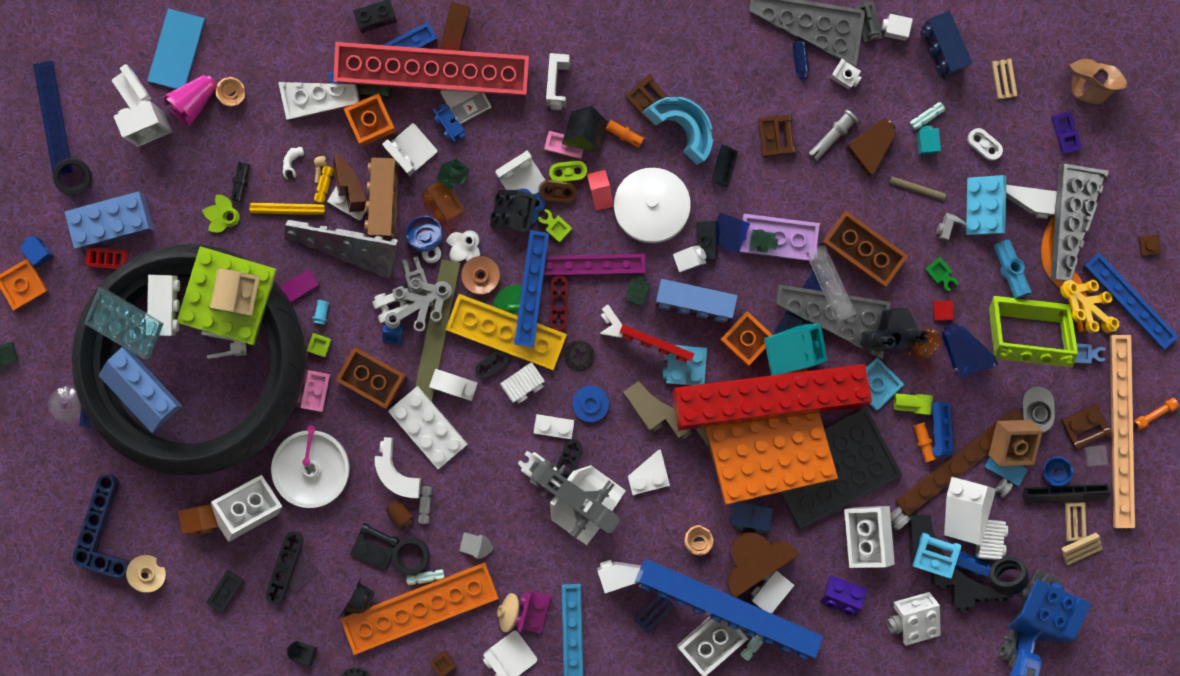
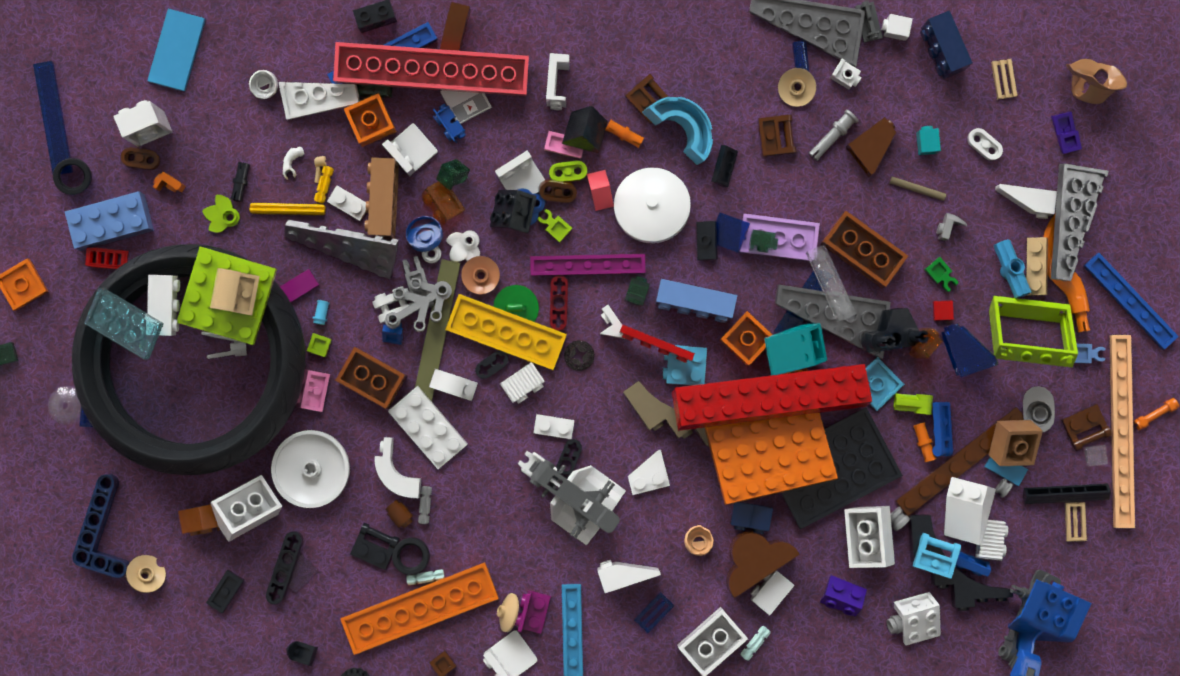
(35, 251): blue brick -> none
(130, 87): white panel -> none
(139, 389): medium blue slope -> none
(141, 158): none -> reddish brown plate
(172, 183): none -> orange bracket
(190, 98): dark pink cone -> none
(228, 86): light nougat hair -> none
(260, 79): none -> white hair
(311, 429): dark pink hinge -> none
(348, 184): reddish brown slope -> none
(360, 599): black piece -> none
(476, 545): light grey tile -> none
(531, 288): blue plate -> none
(590, 403): blue piece -> none
(690, 258): white brick -> none
(728, 609): blue brick -> none
(790, 94): none -> tan dish
(927, 116): light aqua axle -> none
(986, 205): medium azure plate -> none
(1013, 587): black tyre -> none
(1037, 265): none -> tan plate
(1062, 476): blue hair -> none
(1071, 291): yellow plant -> none
(1082, 548): tan tile -> none
(1149, 245): reddish brown plate -> none

